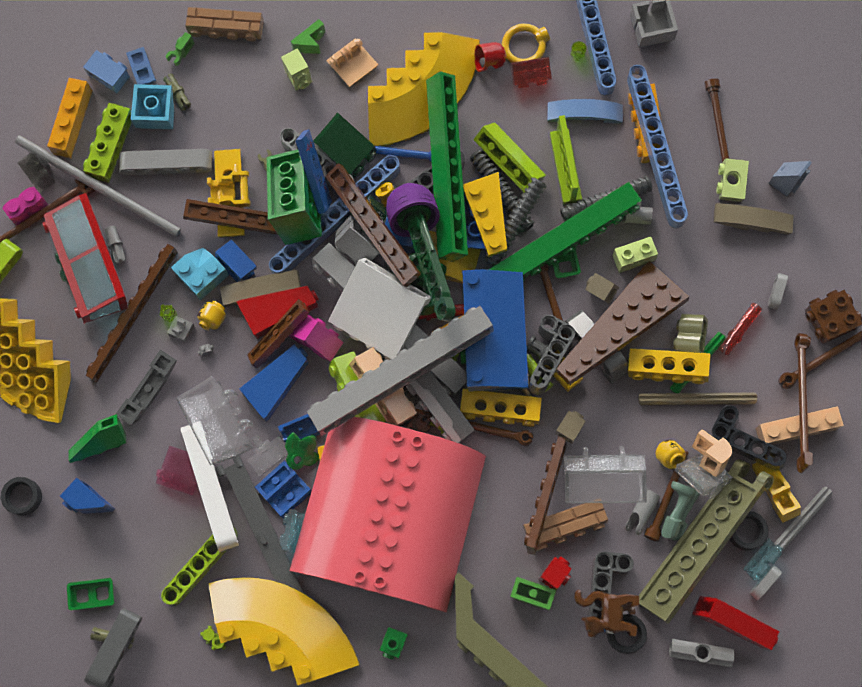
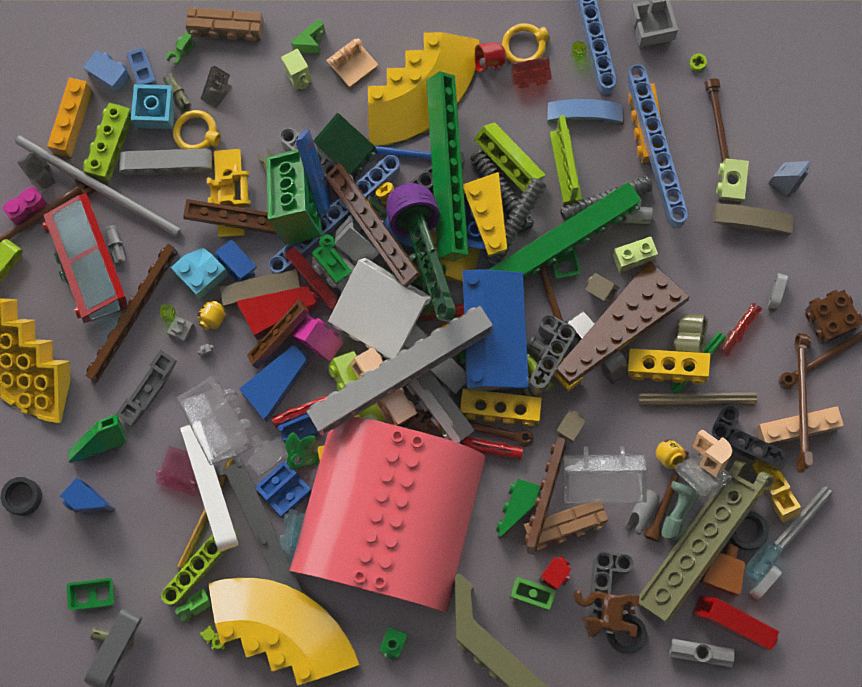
(195, 604): none -> bright green plate
(200, 525): none -> pearl gold piece
(211, 138): none -> yellow piece
(216, 87): none -> clear smoke slope
(294, 413): none -> red pin
(312, 277): none -> red piece
(330, 259): none -> green hinge
(516, 451): none -> red pin
(521, 502): none -> green slope
(701, 67): none -> lime bush
(726, 572): none -> dark orange torso

